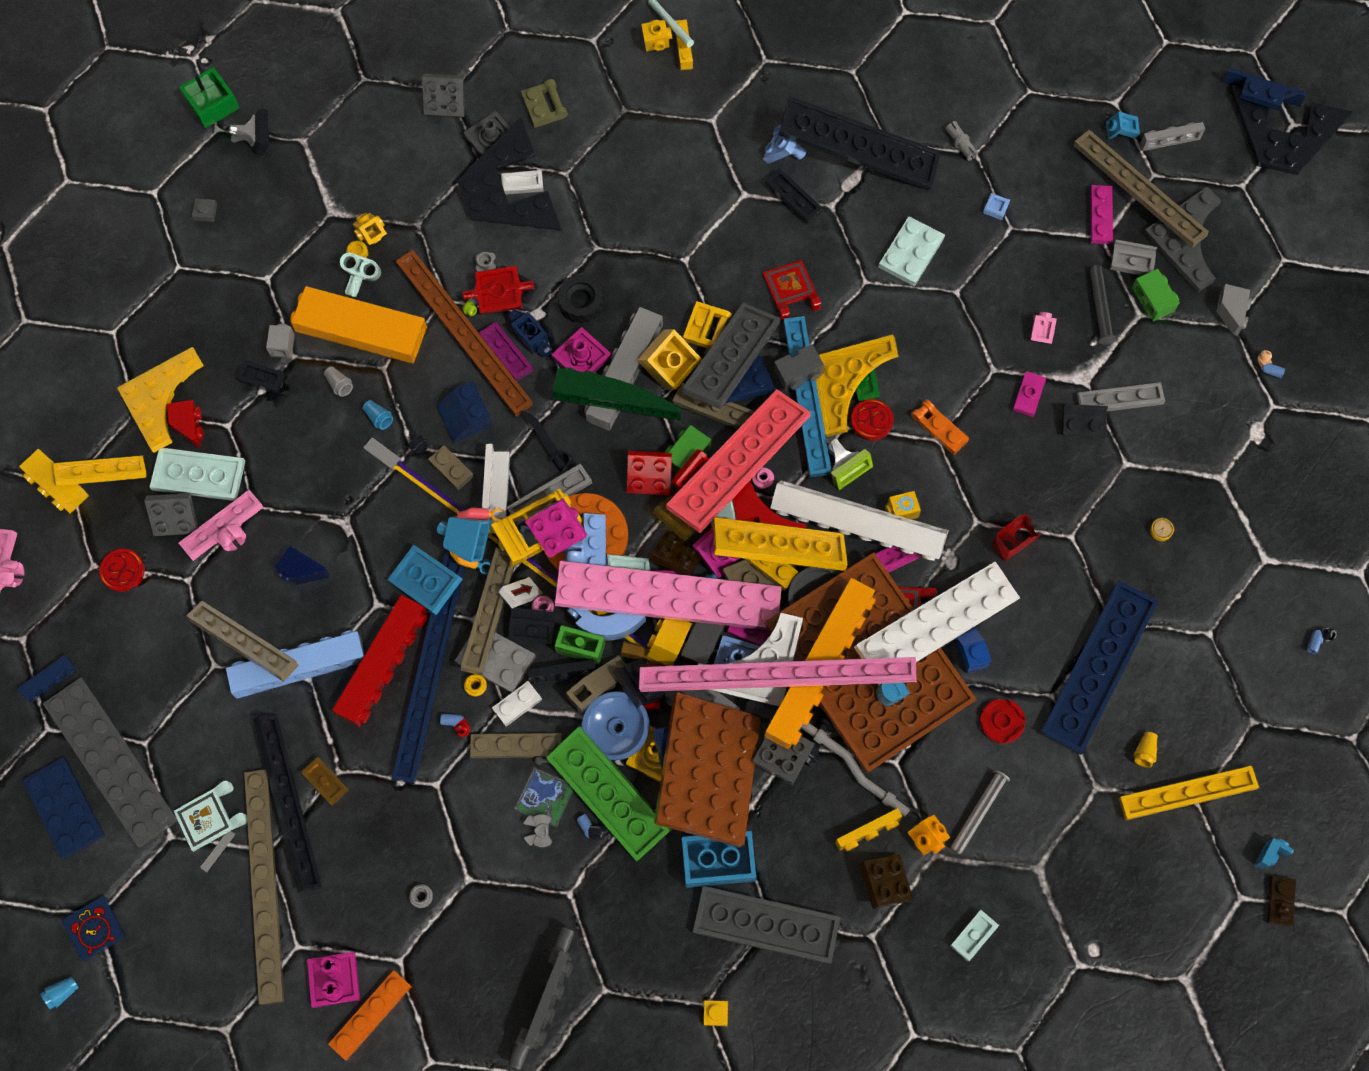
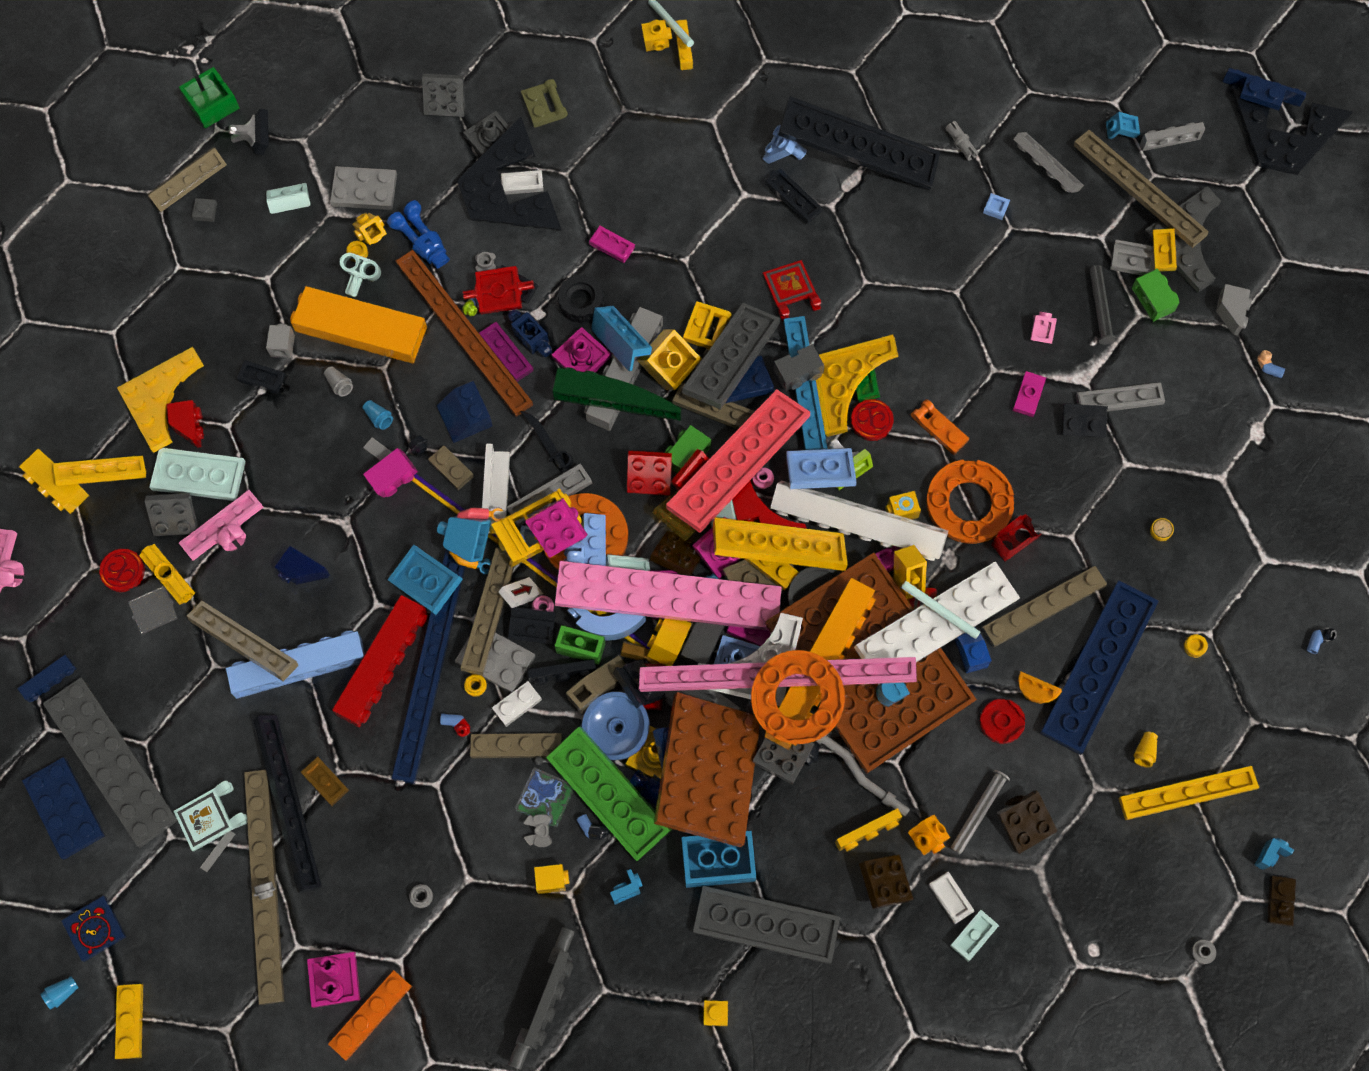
(129, 1021): none -> yellow plate
(153, 610): none -> clear piece
(174, 582): none -> yellow piece
(186, 179): none -> dark tan plate
(264, 890): none -> light grey plate
(288, 198): none -> light aqua slope
(363, 188): none -> light grey plate
(391, 473): none -> dark pink brick
(429, 243): none -> blue piece
(551, 878): none -> yellow brick
(612, 244): none -> dark pink plate
(619, 336): none -> dark azure panel
(623, 891): none -> dark azure bracket
(650, 786): none -> plate
(764, 697): none -> orange plate
(821, 468): none -> light blue tile
(910, 567): none -> yellow brick
(911, 251): light aqua plate -> none
(944, 612): none -> light aqua bar
(951, 898): none -> white tile
(978, 473): none -> orange plate
(1026, 821): none -> dark brown plate
(1036, 689): none -> light orange plate
(1044, 606): none -> dark tan plate
(1053, 167): none -> light grey plate
(1101, 214): dark pink plate -> none
(1164, 249): none -> yellow plate
(1195, 645): none -> yellow tile
(1198, 956): none -> light grey plate

